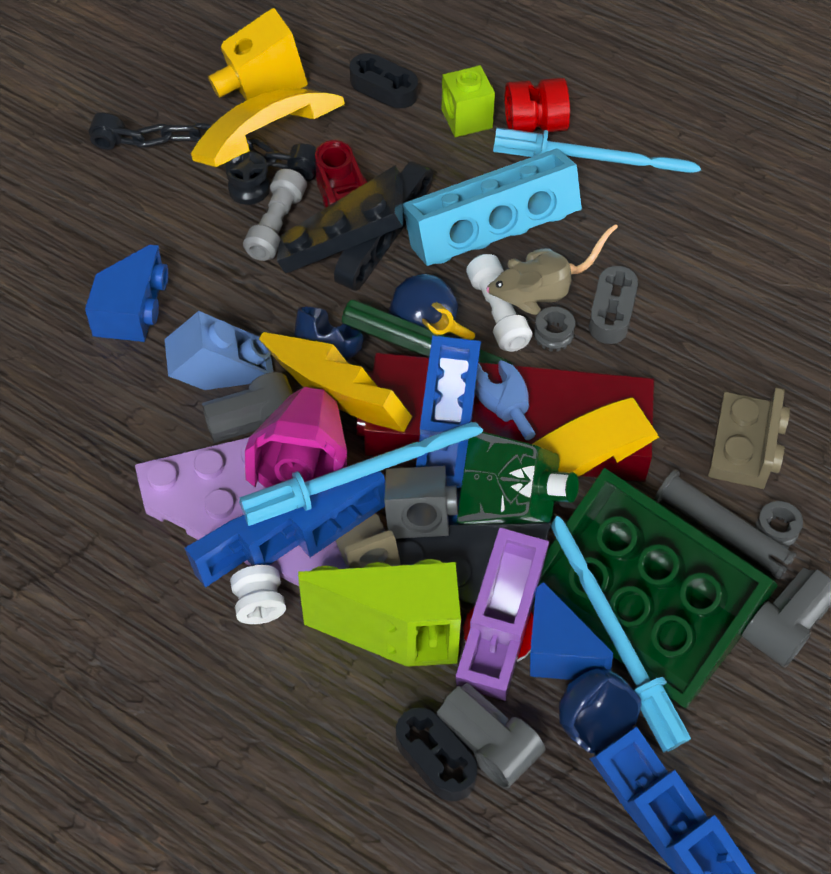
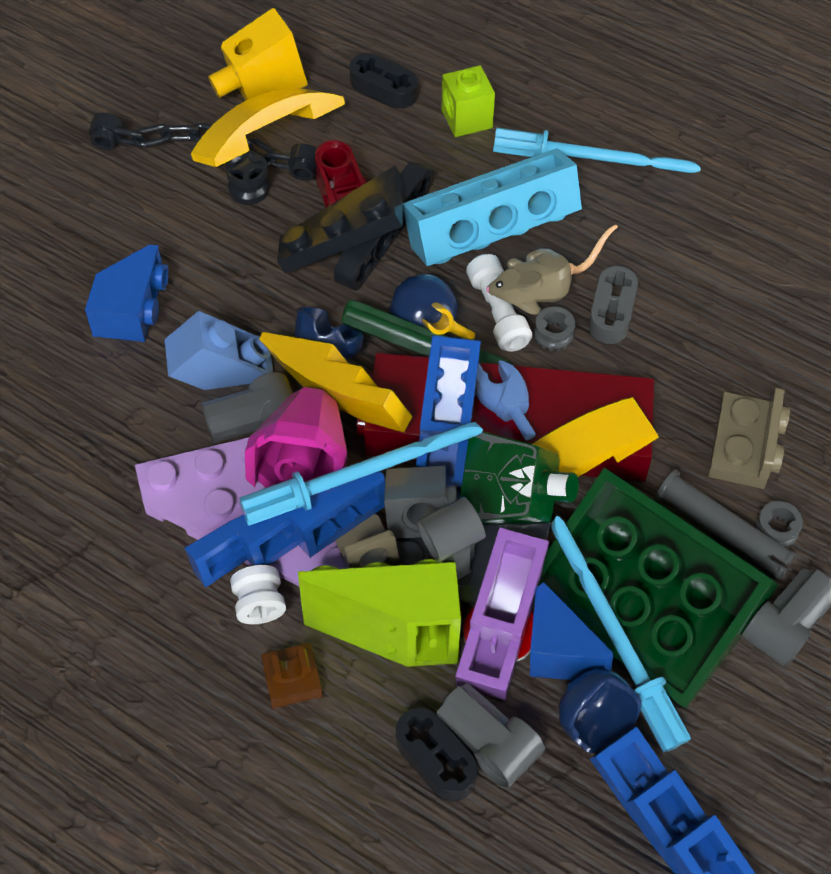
(263, 239): light grey piece -> none
(291, 675): none -> reddish brown tile
(452, 534): none -> dark grey piece
(538, 105): red wheel -> none

